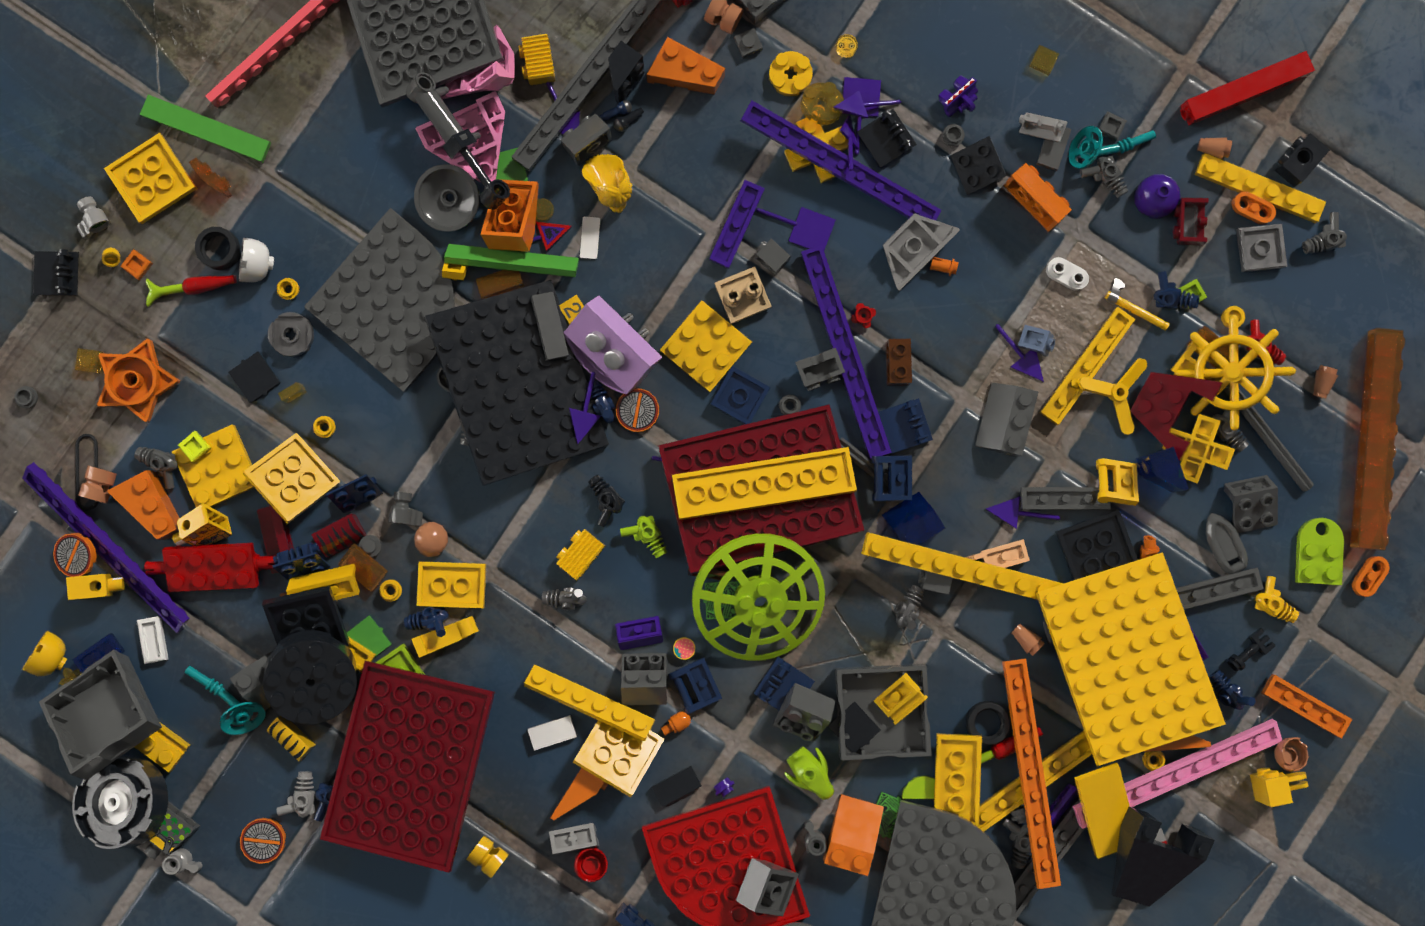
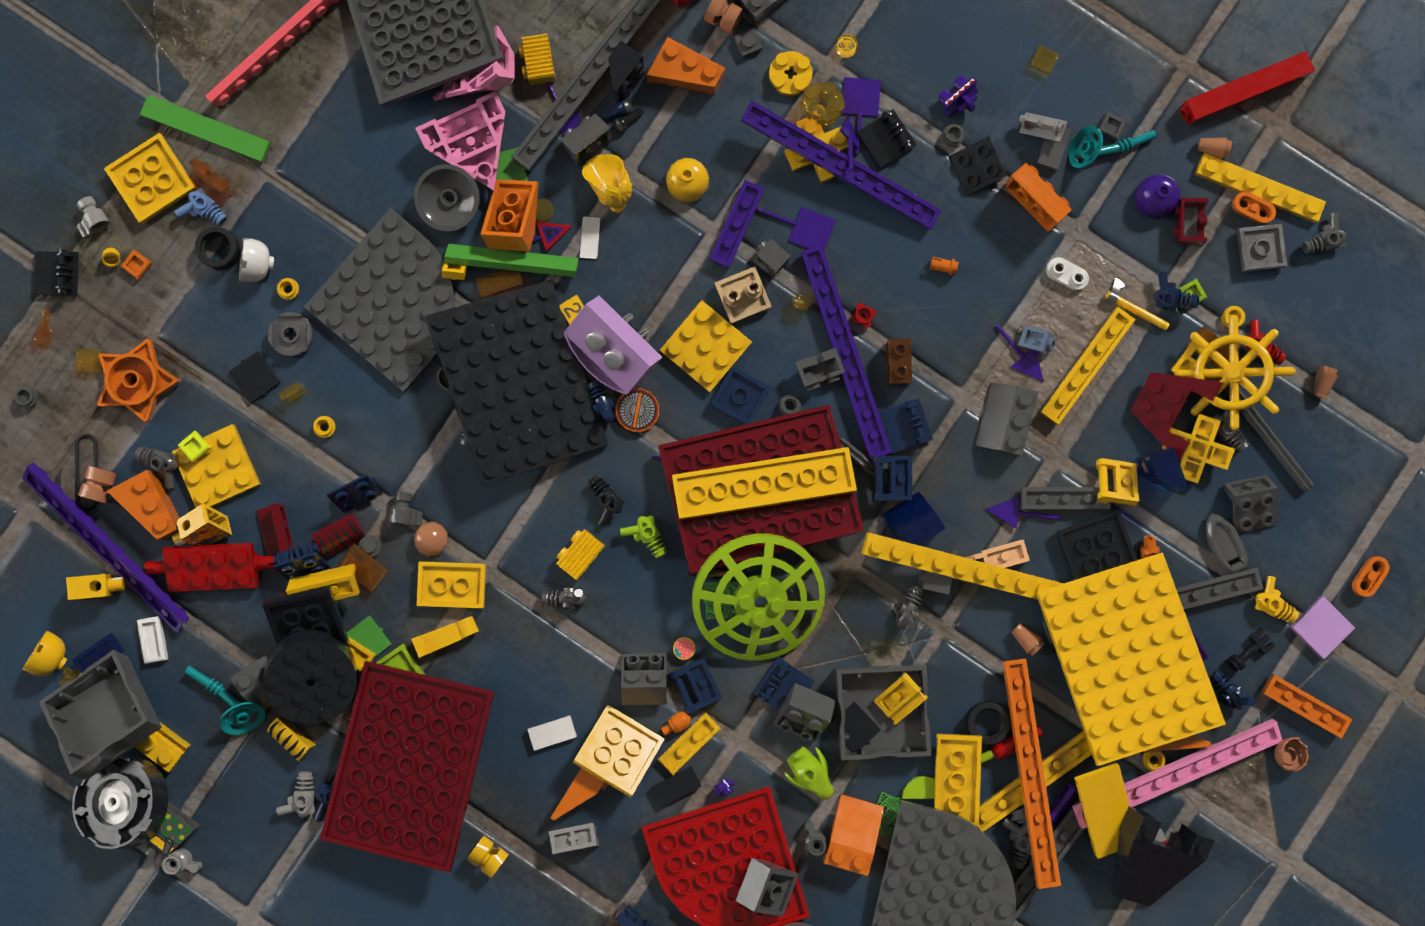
(42, 338): none -> clear orange bar
(74, 554): tile -> none
(190, 286): red piece -> none
(202, 205): none -> medium blue piece
(262, 840): tile -> none
(291, 478): yellow plate -> none
(384, 590): yellow plate -> none
(429, 619): dark blue piece -> none
(457, 141): piece -> none
(549, 326): dark grey tile -> none
(583, 420): dark purple piece -> none
(589, 702): yellow plate -> none
(590, 864): red hair -> none
(639, 633): dark purple slope -> none
(687, 180): none -> yellow cylinder
(689, 743): none -> yellow tile
(801, 301): none -> clear yellow plate
(855, 105): dark purple piece -> none
(915, 246): light grey wing -> none
(1107, 172): dark grey piece -> none
(1110, 390): yellow piece -> none
(1274, 787): yellow brick -> none
(1312, 152): black brick -> none
(1319, 556): lime plate -> none
(1322, 627): none -> lavender tile
(1377, 439): clear orange brick -> none

